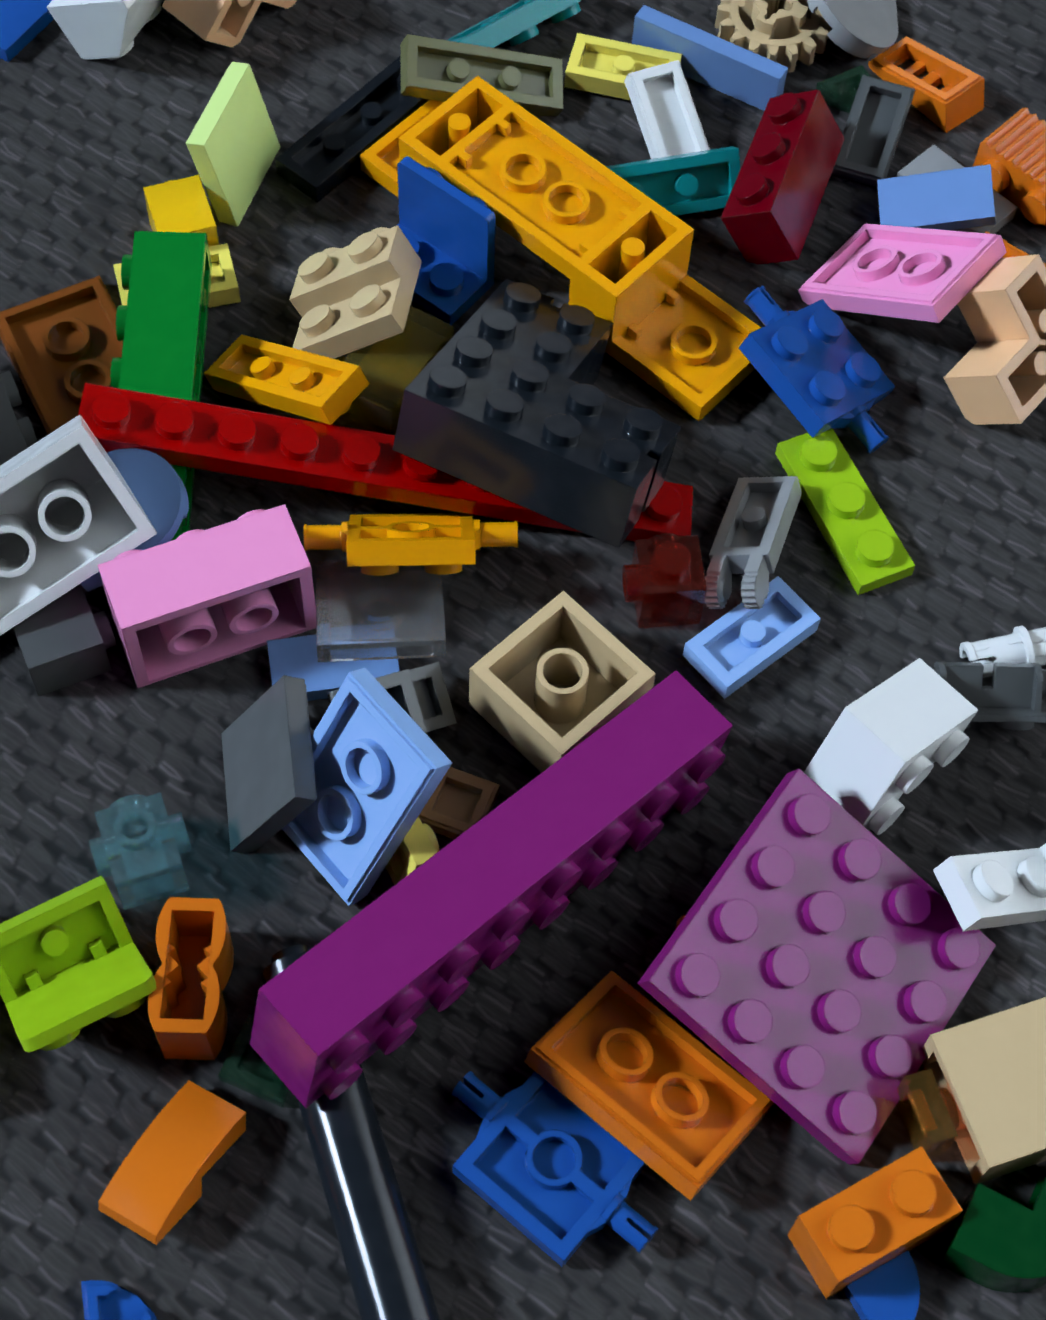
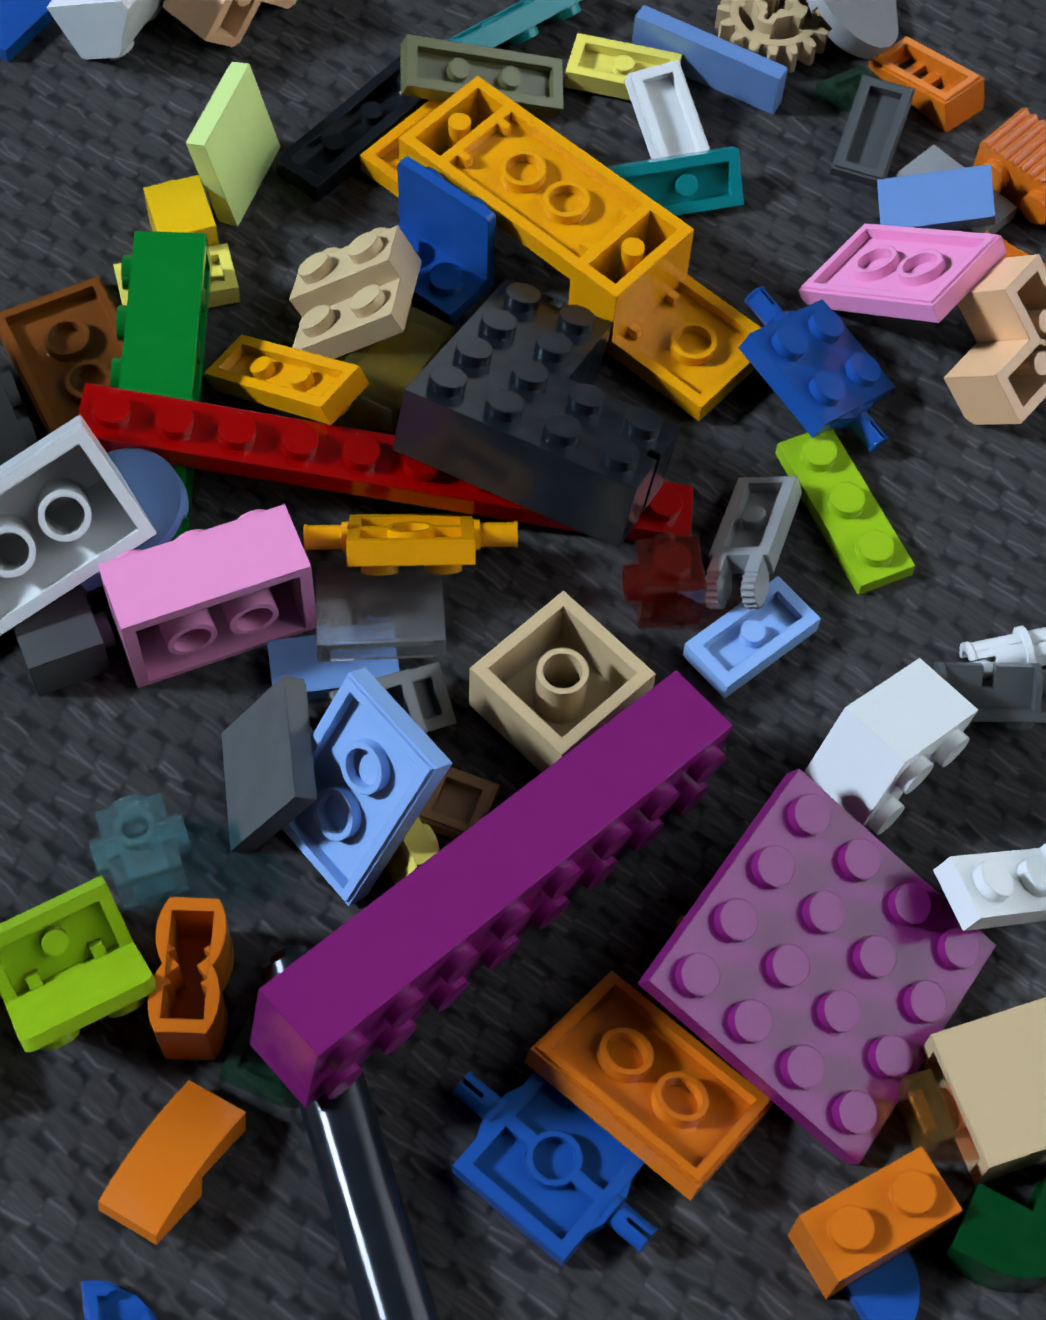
(783, 178): dark red brick -> none

